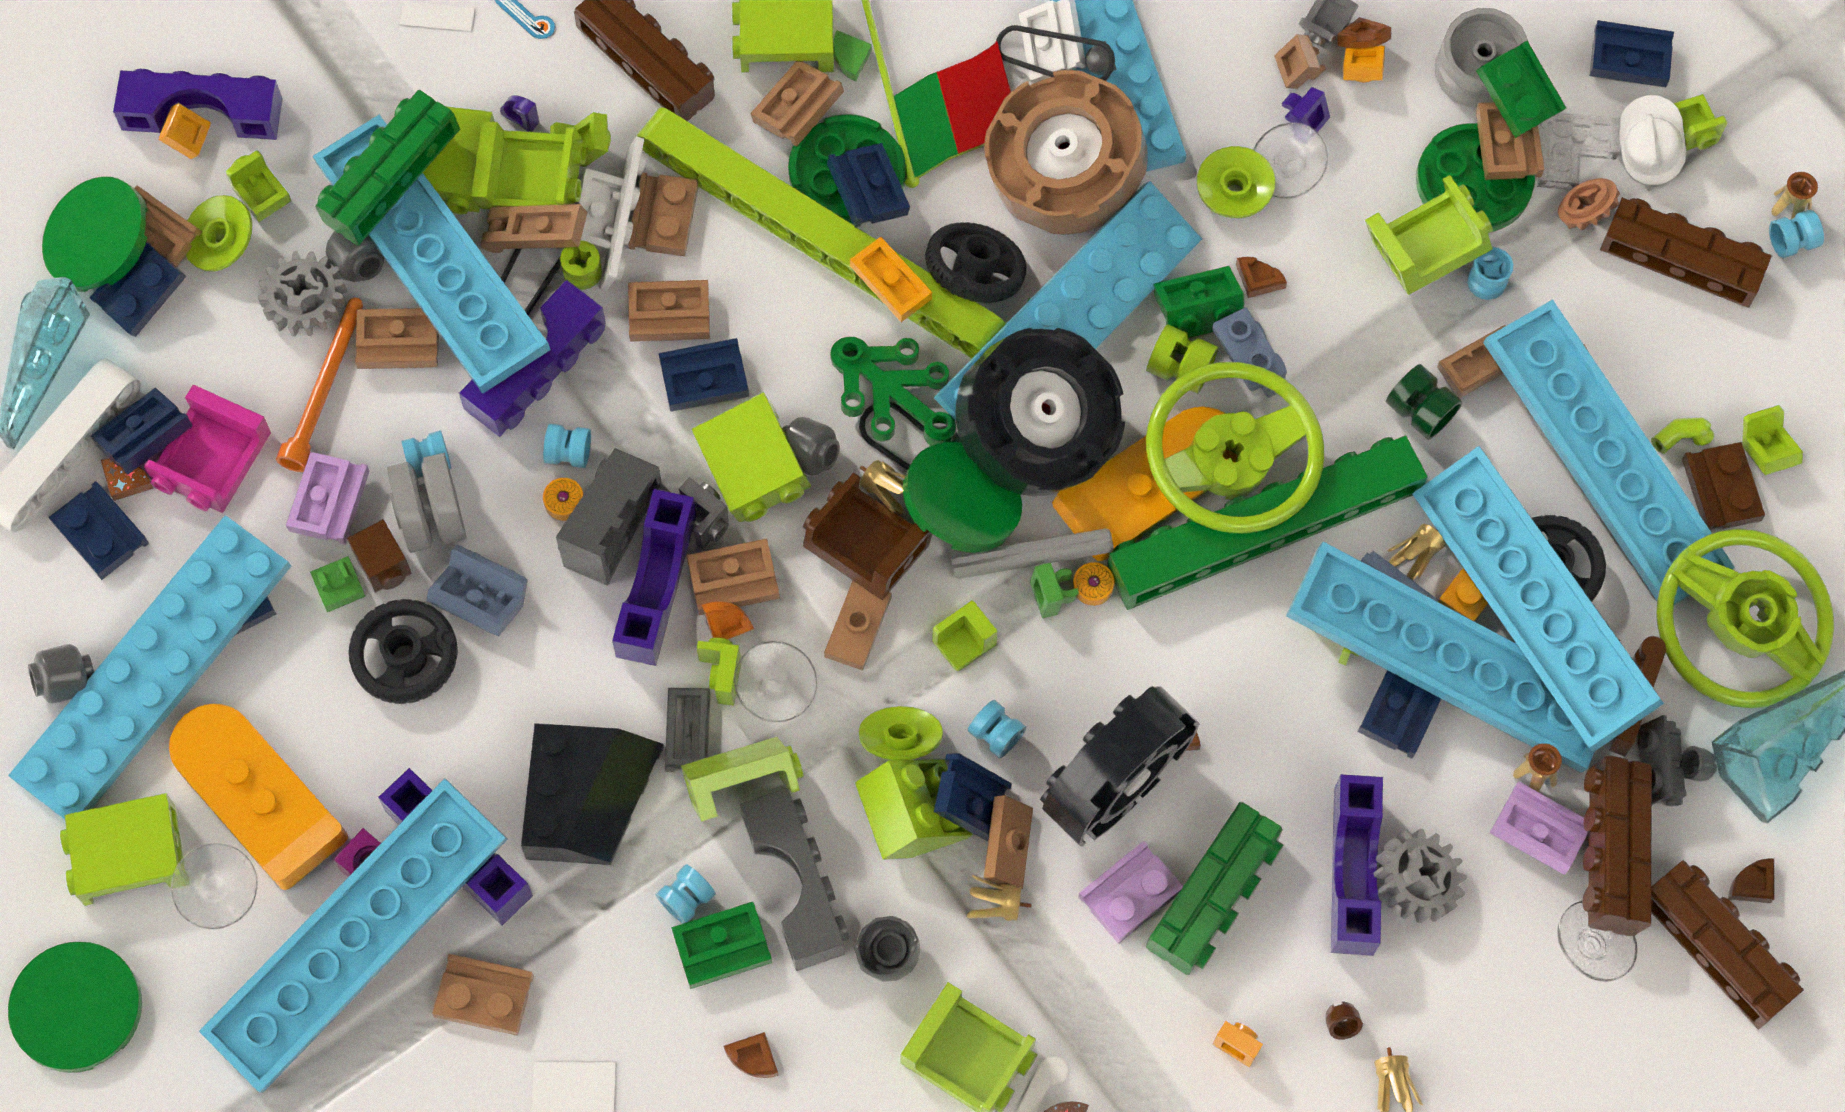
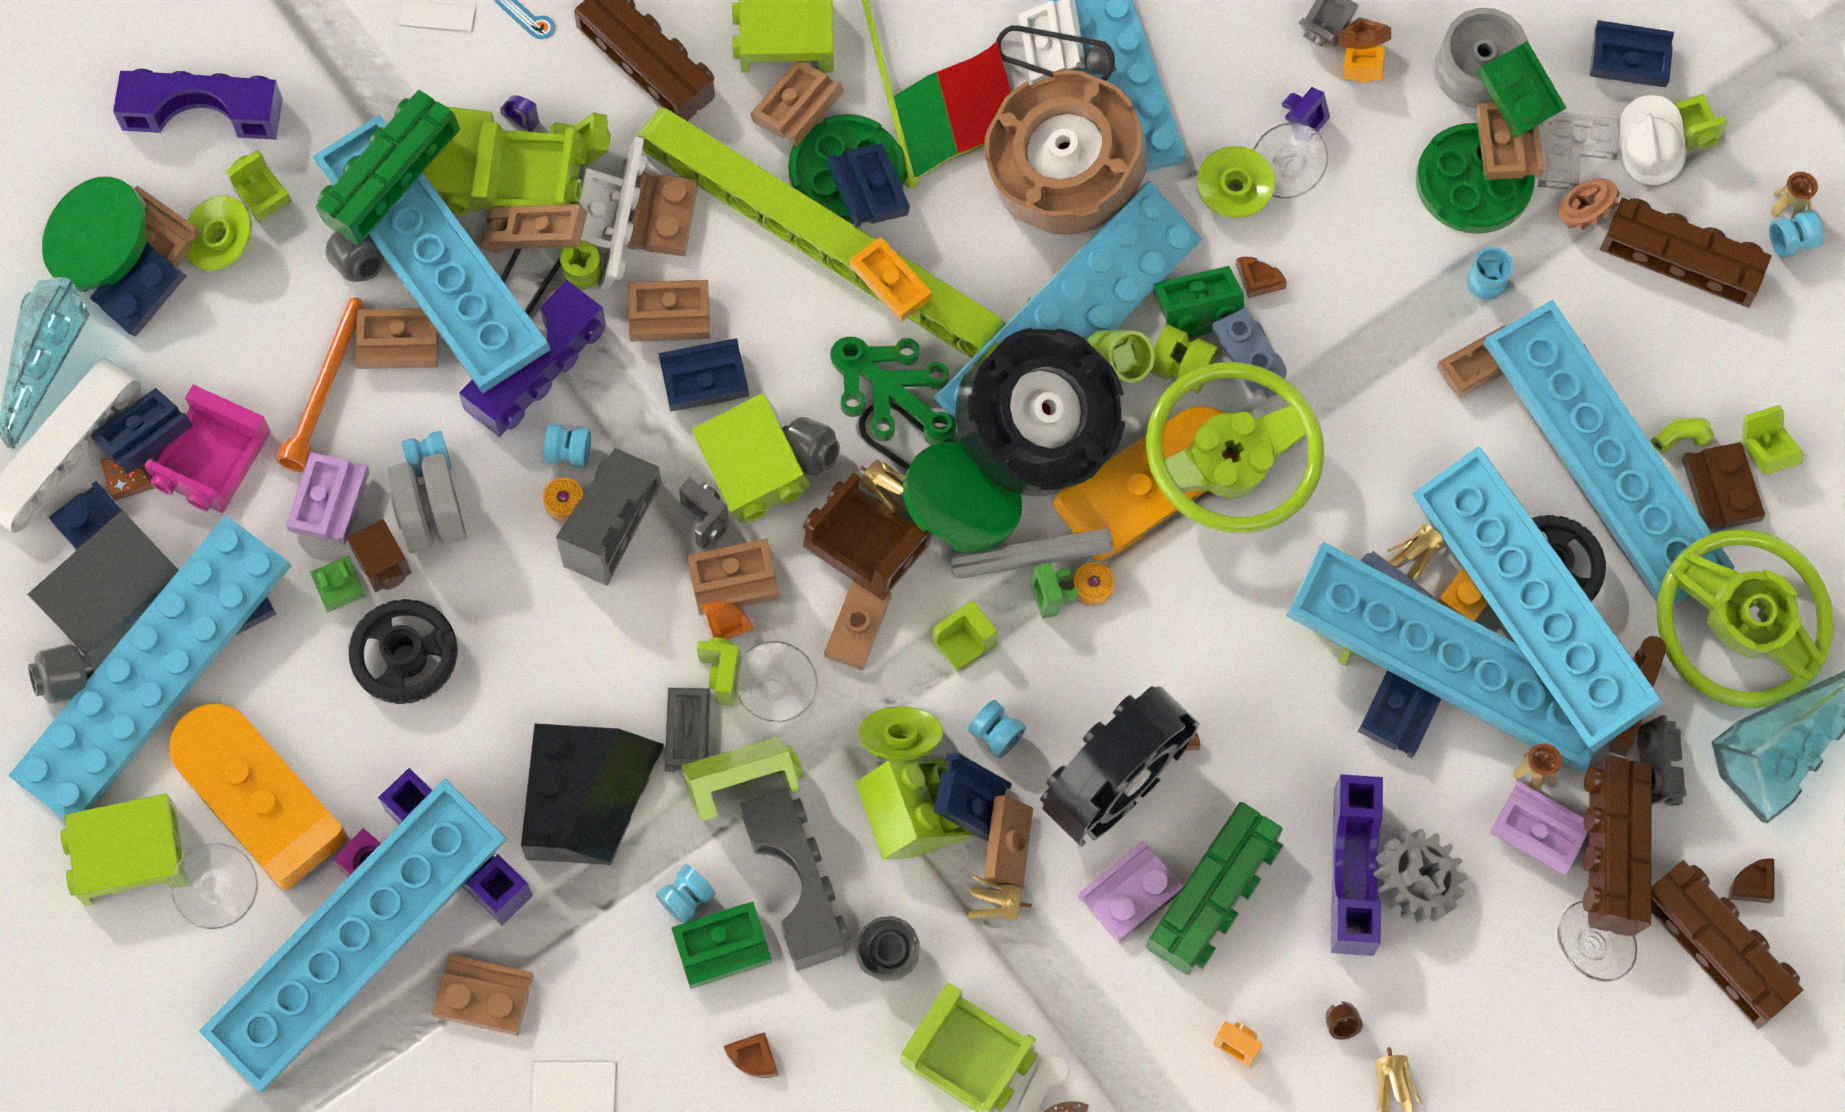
(74, 1006): green tile -> none
(103, 582): none -> dark grey tile
(184, 131): light orange plate -> none
(306, 298): light grey gear -> none
(479, 591): sand blue bracket -> none
(662, 556): dark purple arch -> none
(851, 54): bright green tile -> none
(977, 259): black wheel -> none
(1126, 351): none -> lime wheel
(1193, 552): green brick -> none
(1298, 62): medium nougat tile -> none
(1432, 237): lime panel -> none
(1434, 411): dark green wheel -> none
(1700, 758): dark grey hinge -> none

